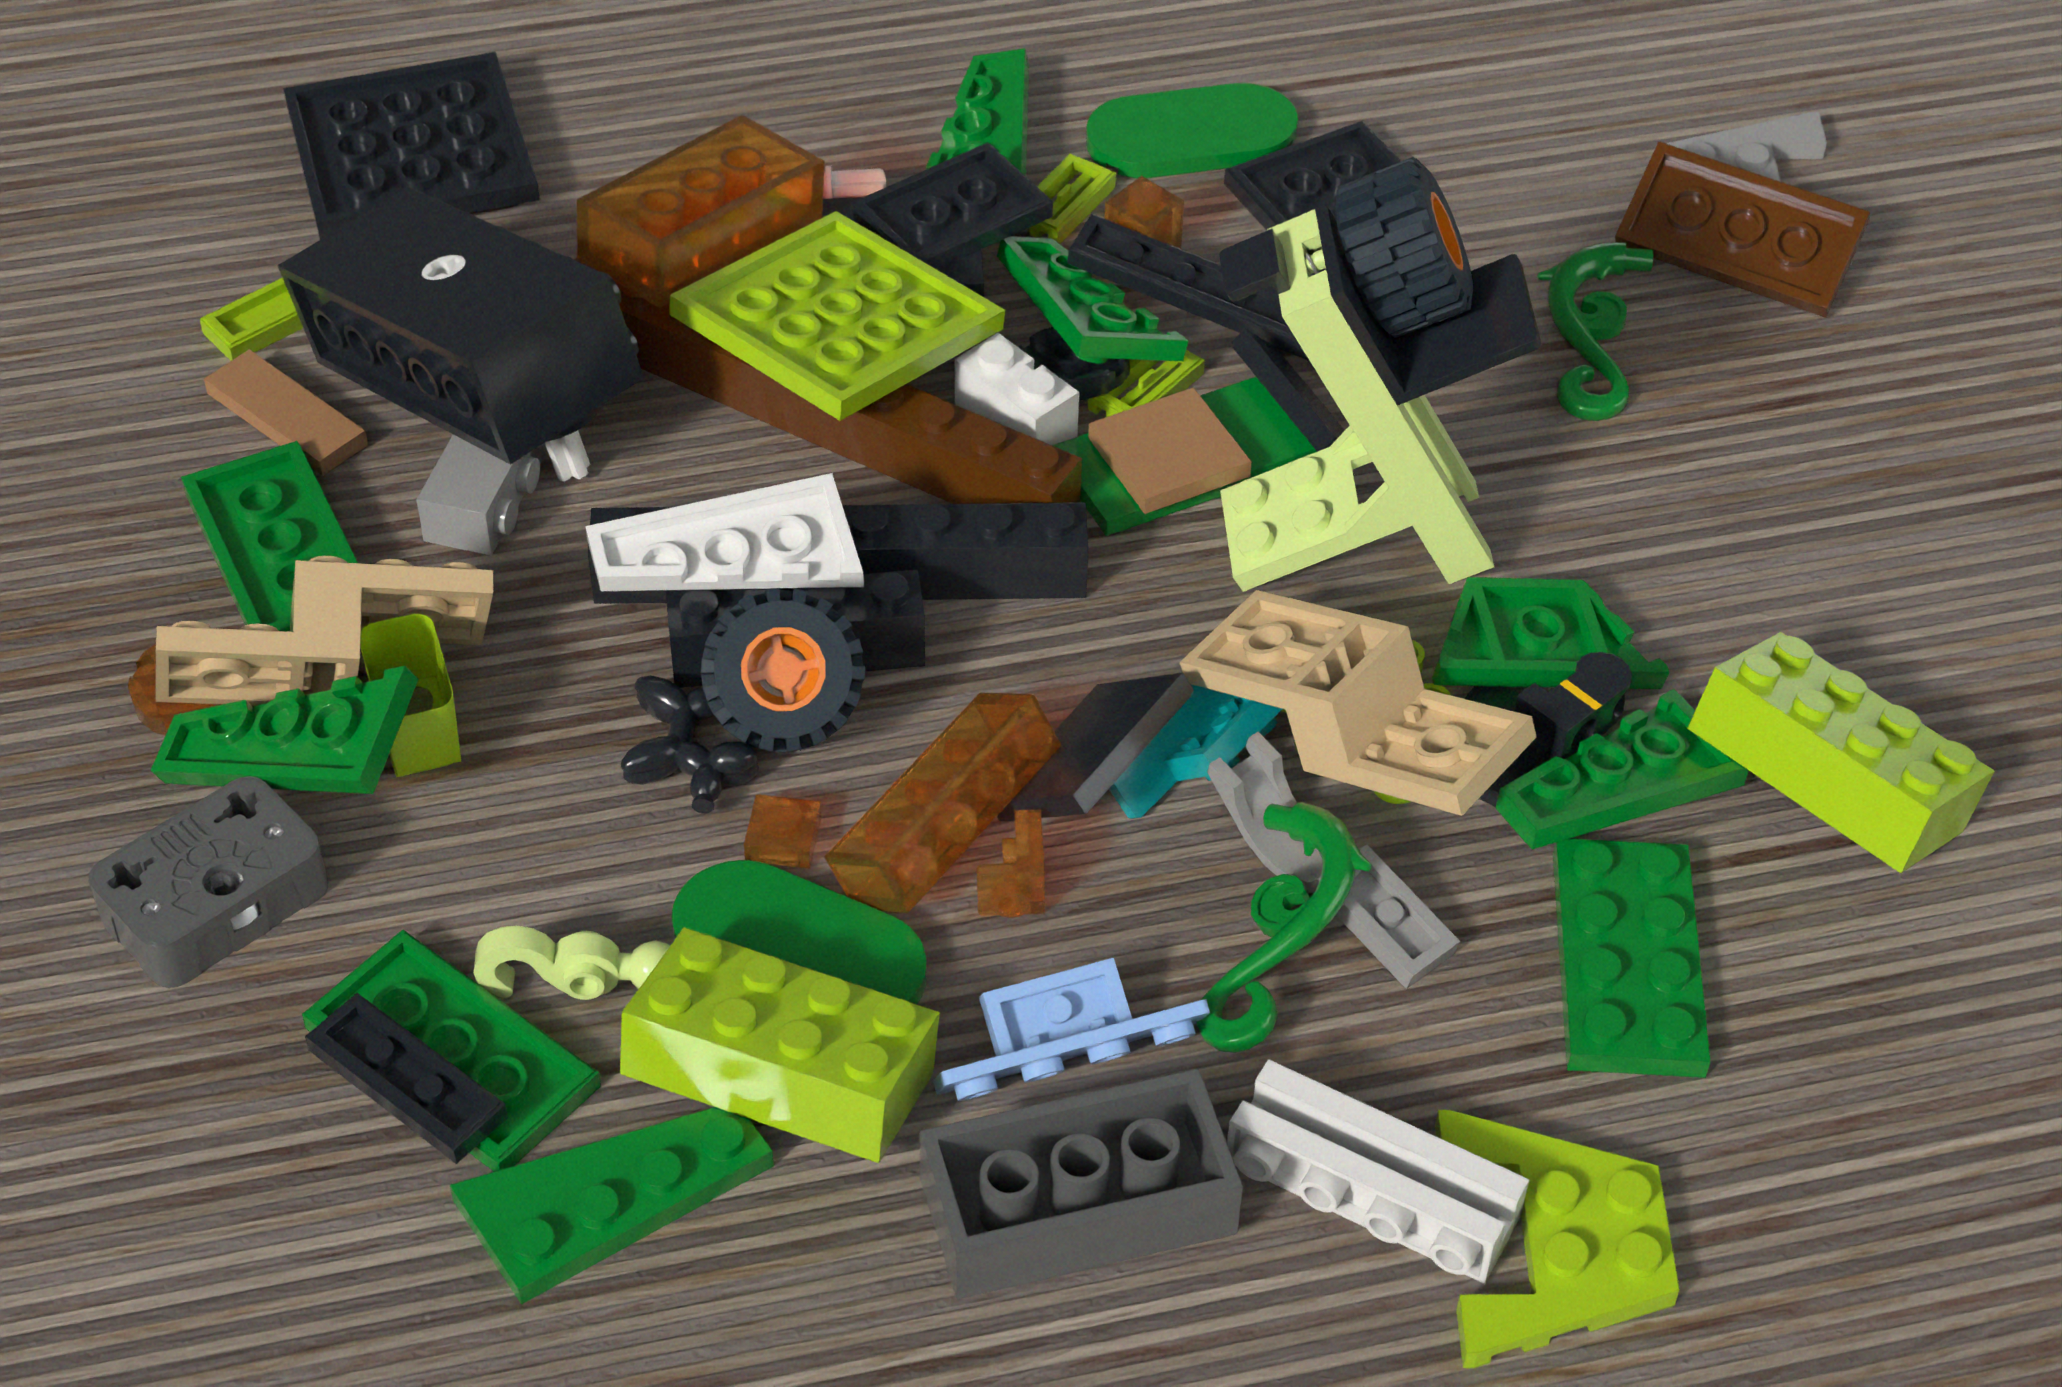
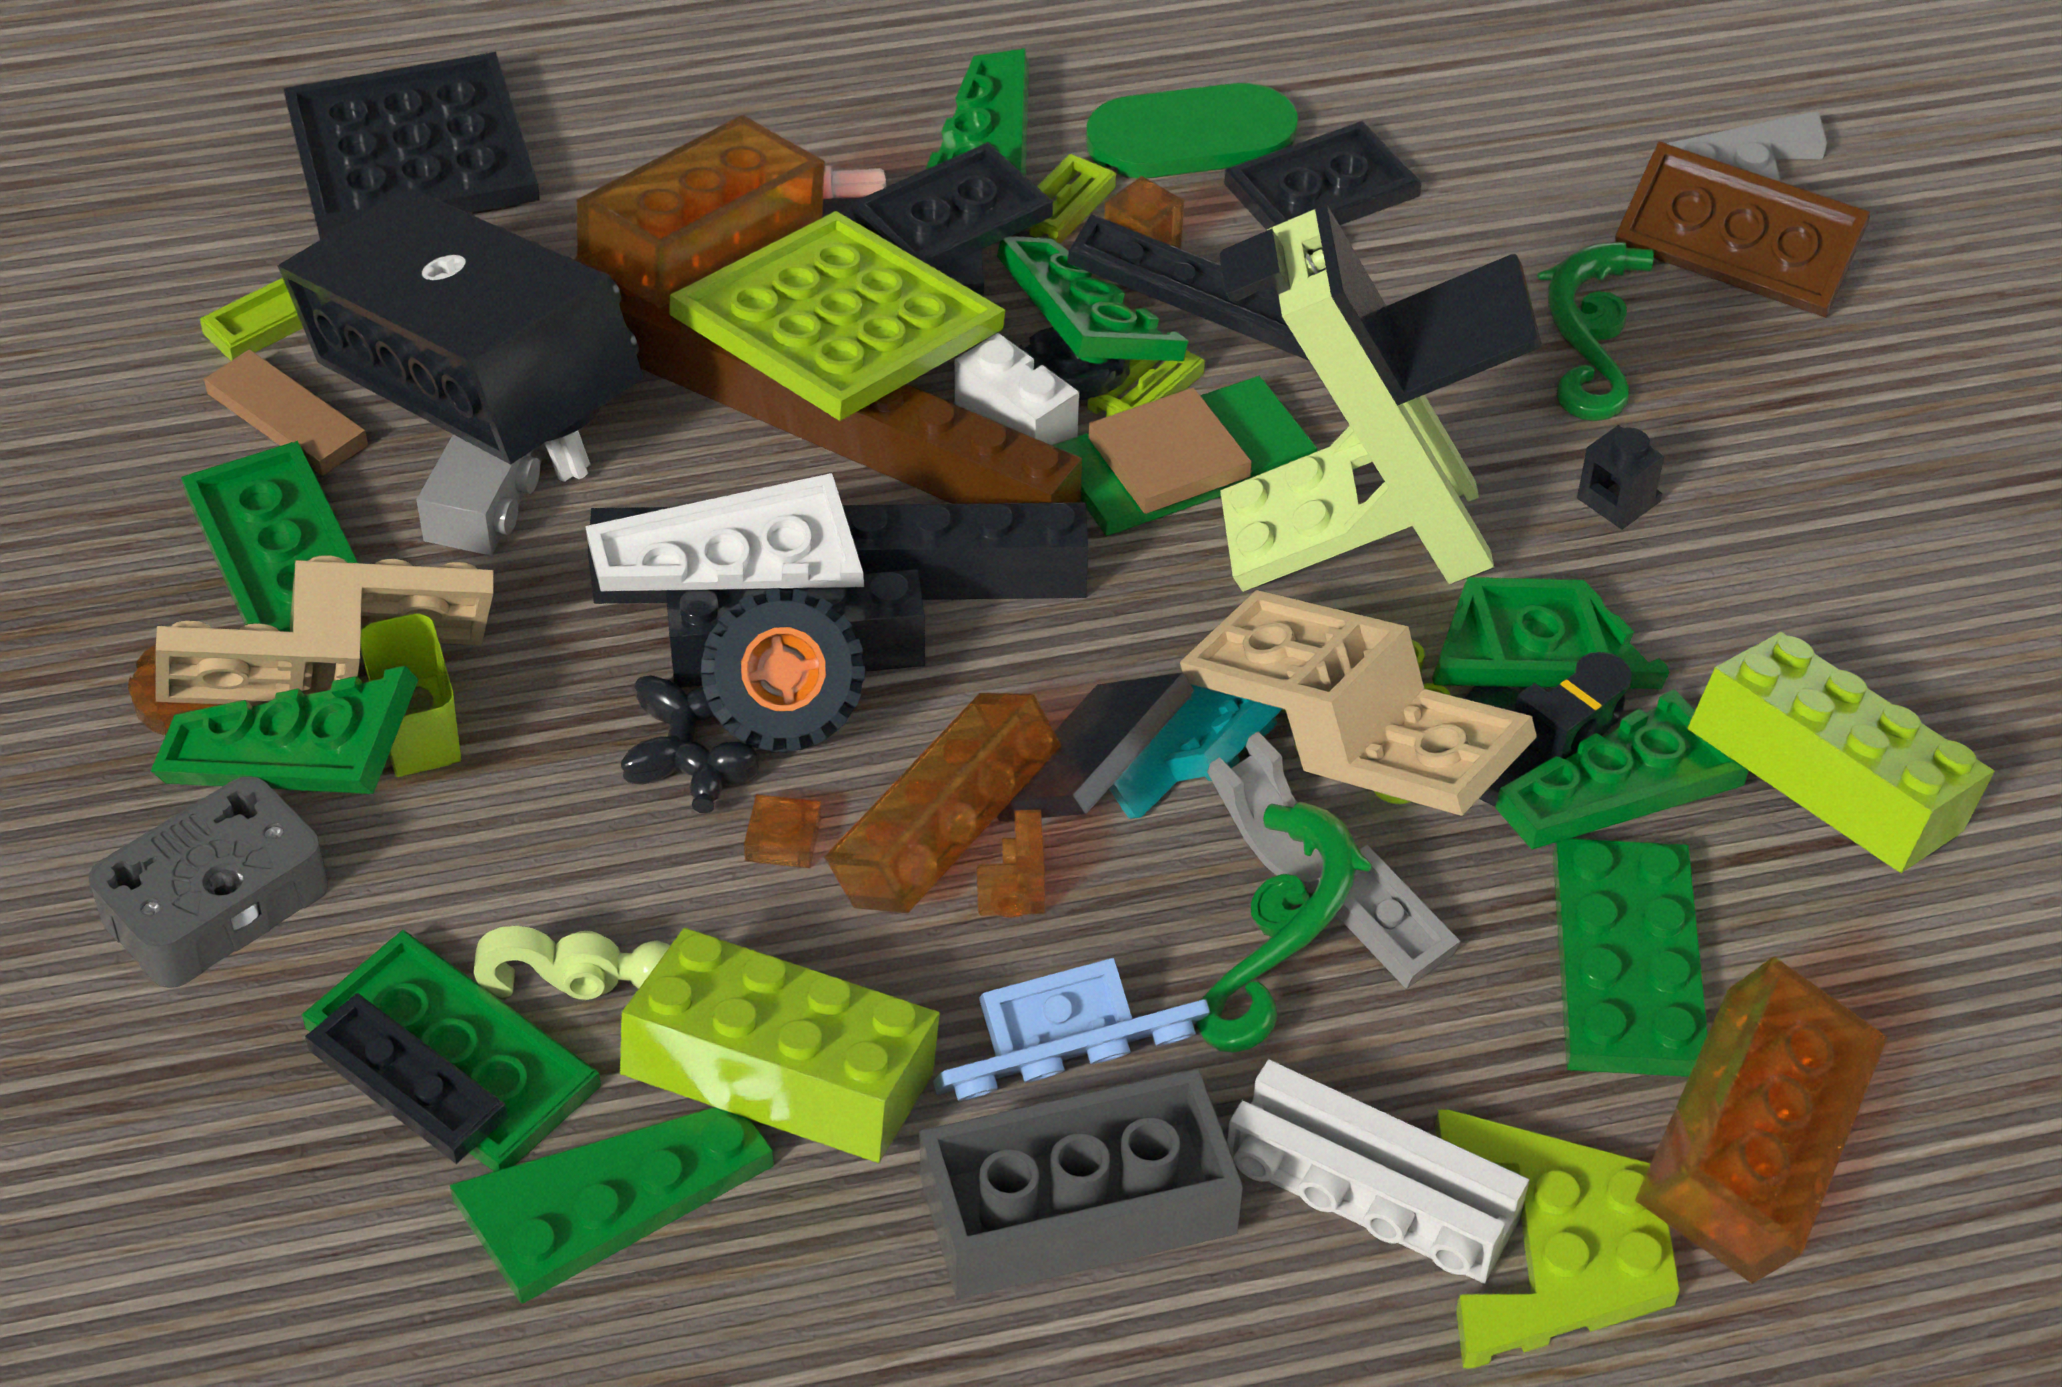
(803, 925): green tile -> none
(1288, 389): black tile -> none
(1404, 247): black wheel -> none
(1624, 459): none -> black brick
(1762, 1121): none -> clear orange brick

